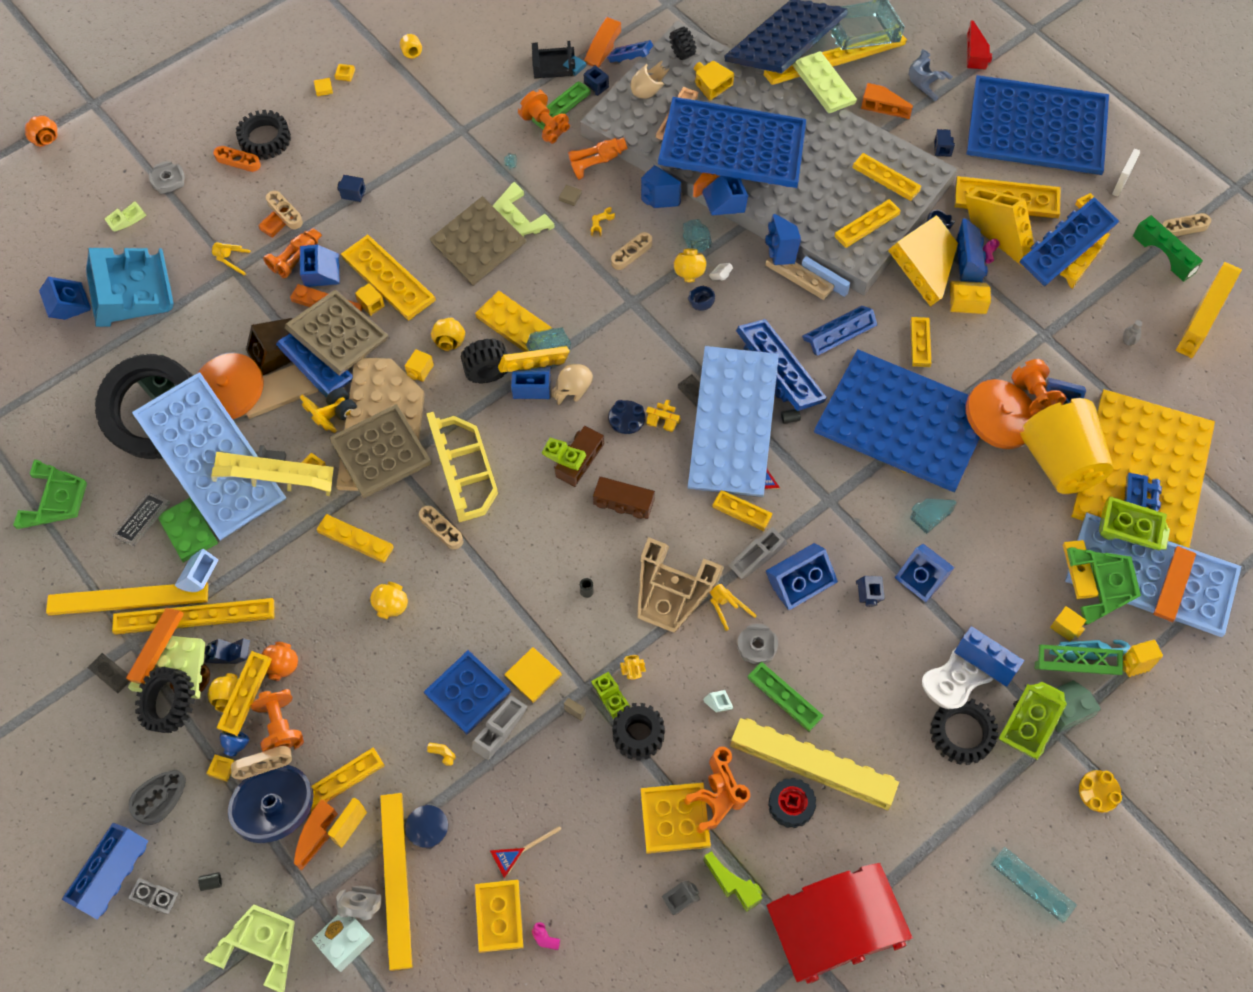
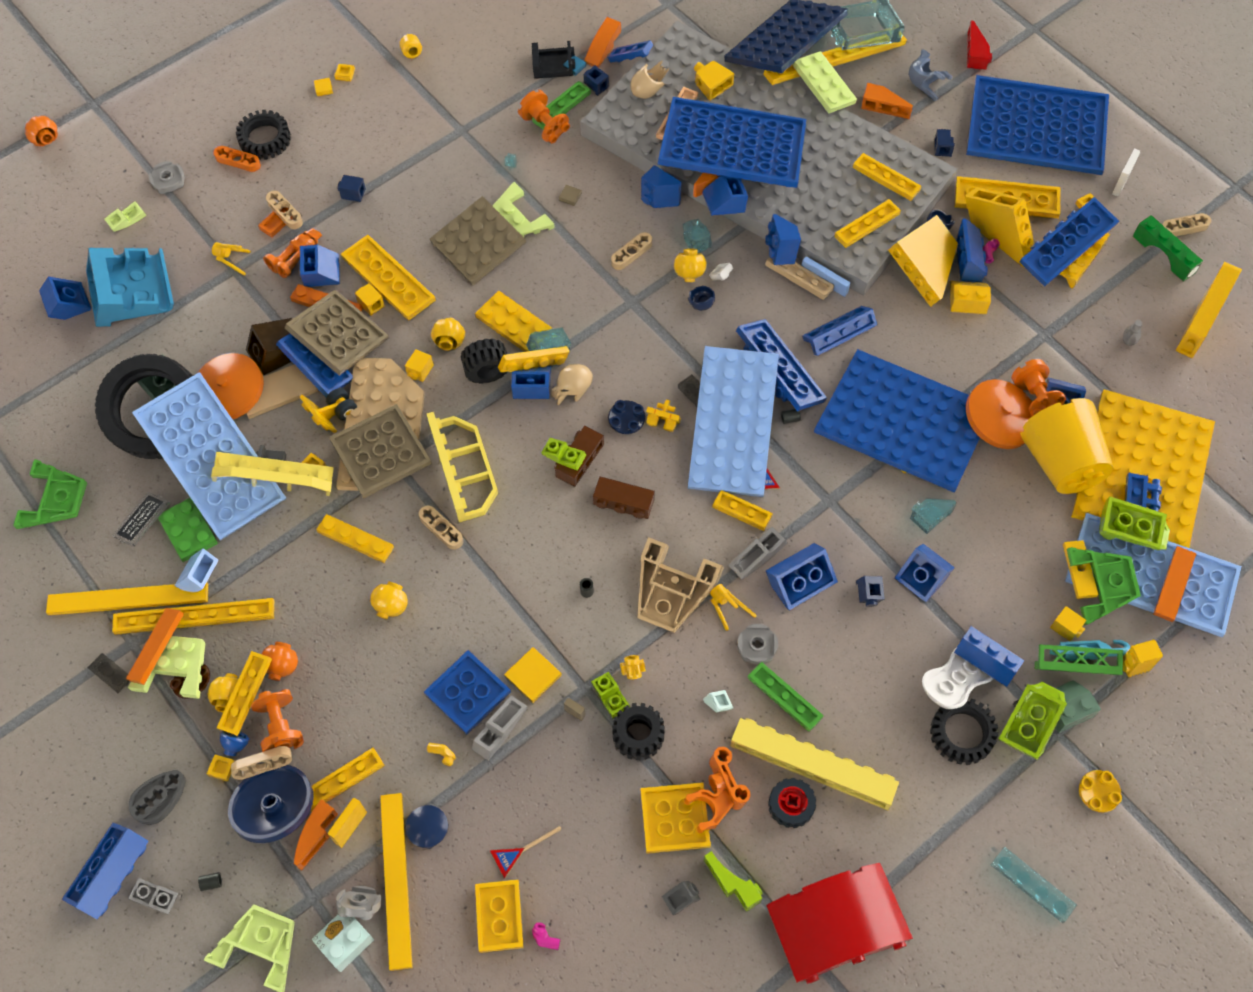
(181, 703): black tyre -> none
(225, 652): dark blue slope -> none
(596, 218): yellow arm -> none
(605, 152): orange piece -> none
(682, 43): black tyre -> none
(920, 342): yellow plate -> none

